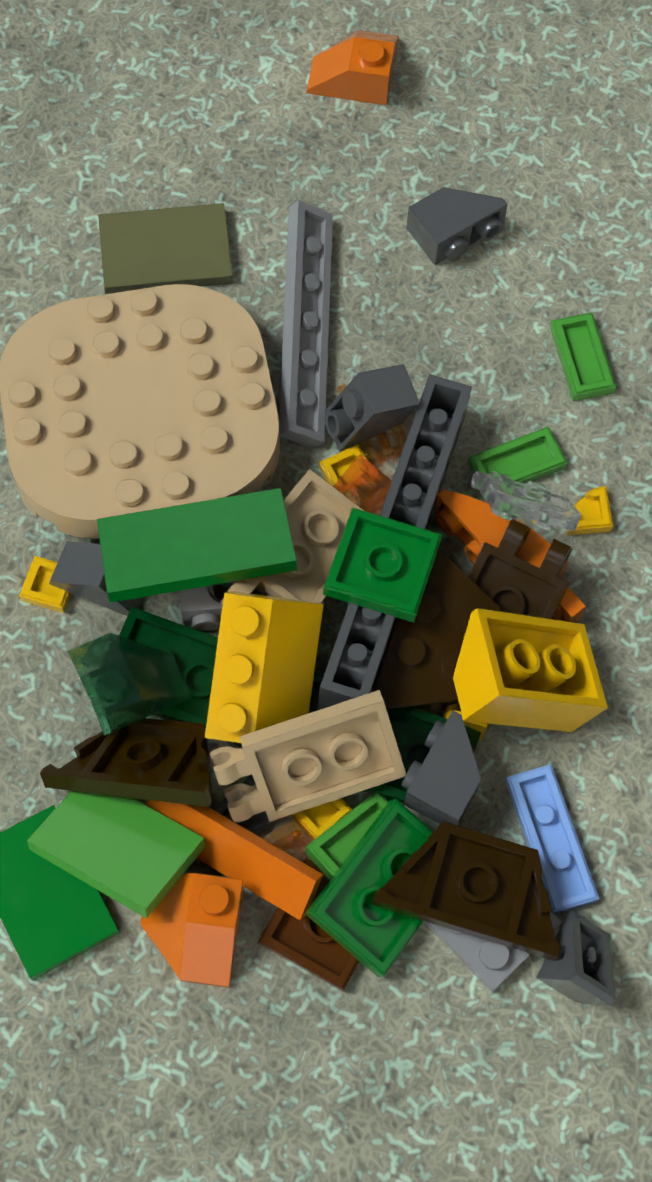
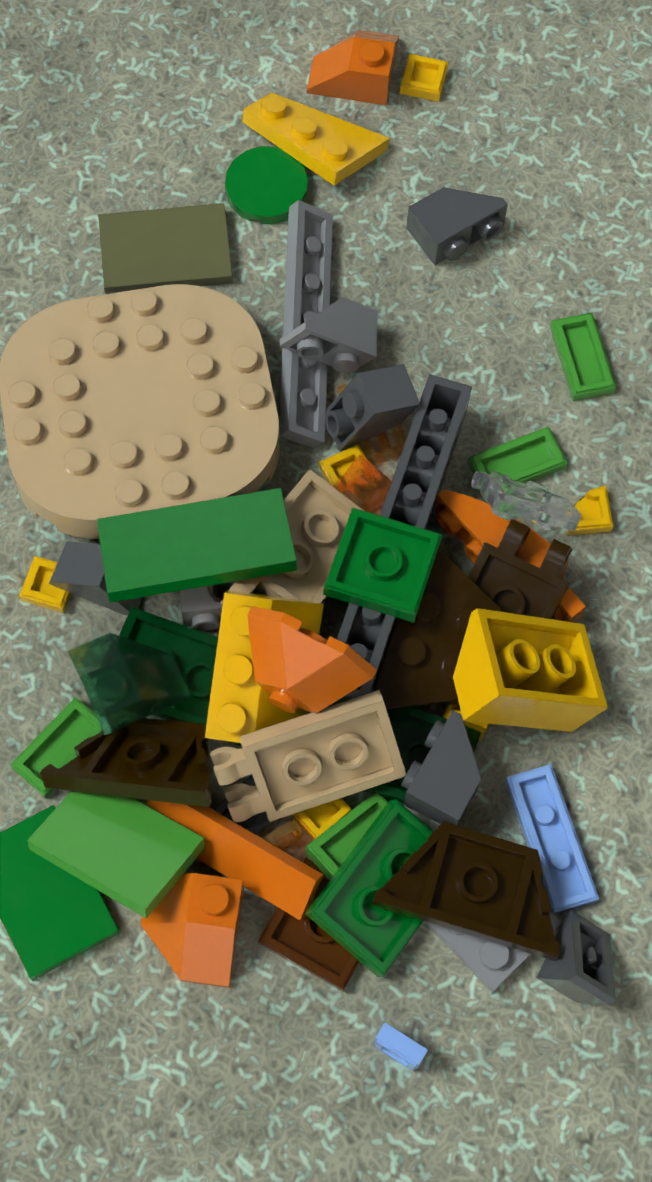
(56, 744): none -> bright green tile
(265, 184): none -> green tile
(300, 665): none -> orange slope
(314, 137): none -> yellow wing
(338, 336): none -> light grey slope
(399, 1047): none -> light blue tile
(424, 77): none -> yellow tile

